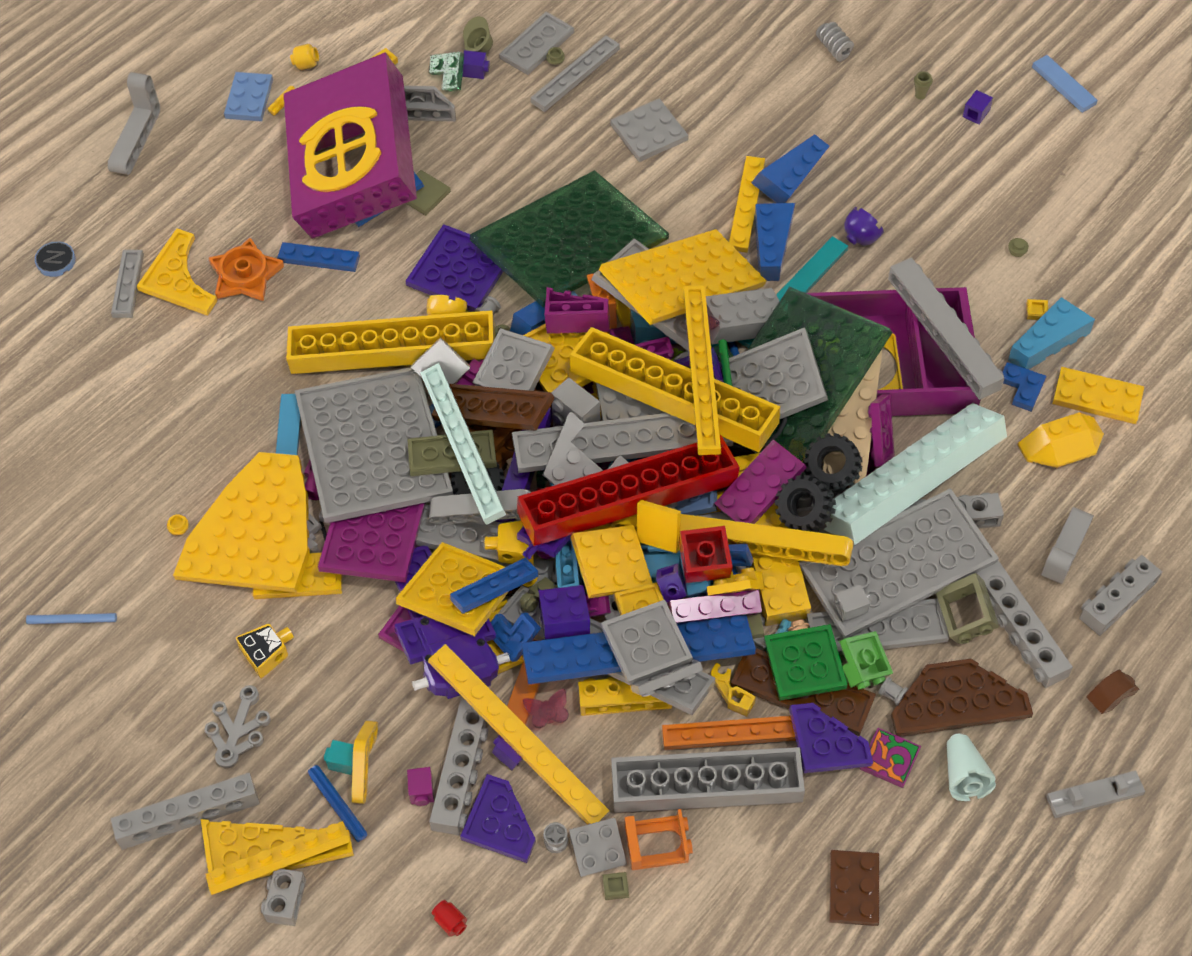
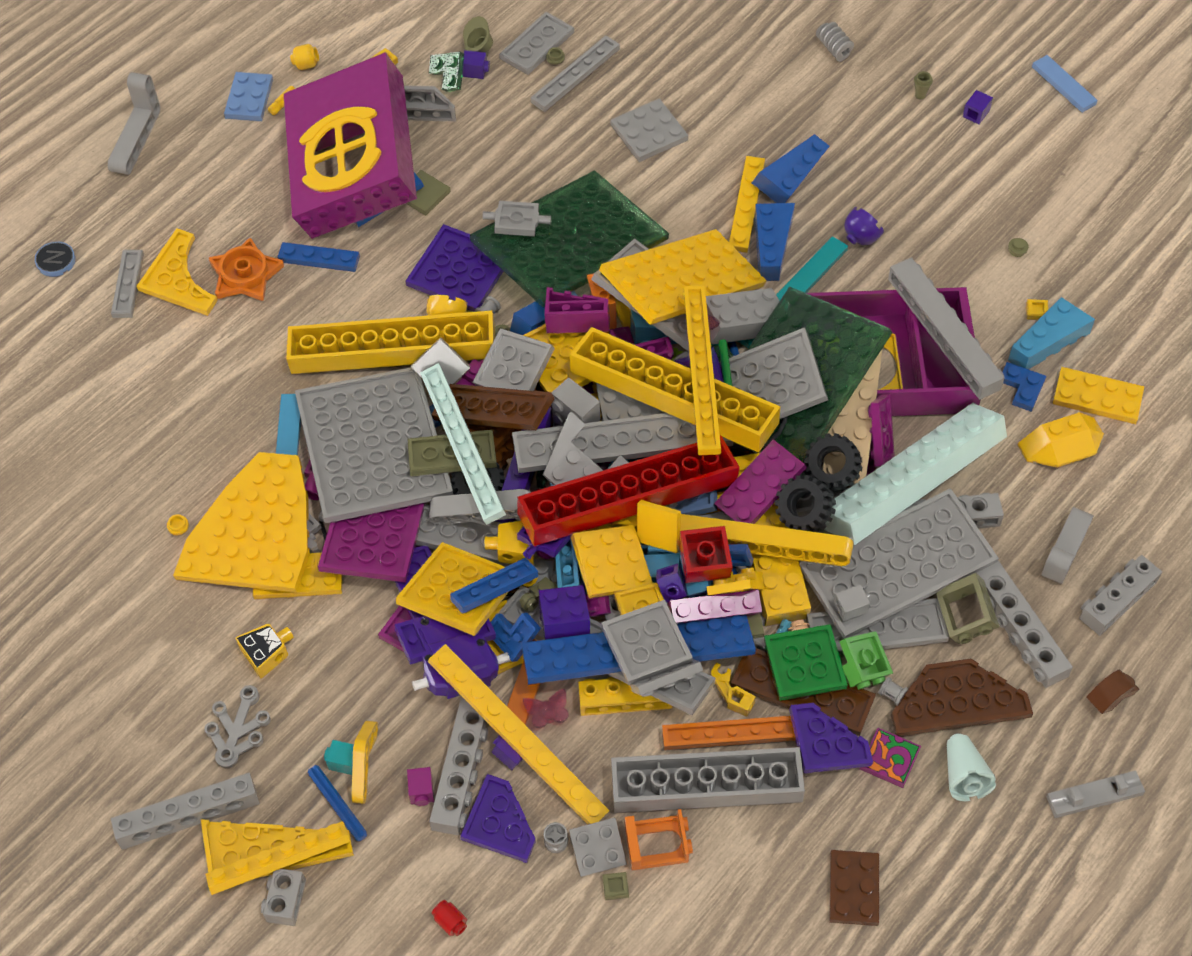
(71, 618): medium blue piece -> none
(516, 218): none -> light grey plate

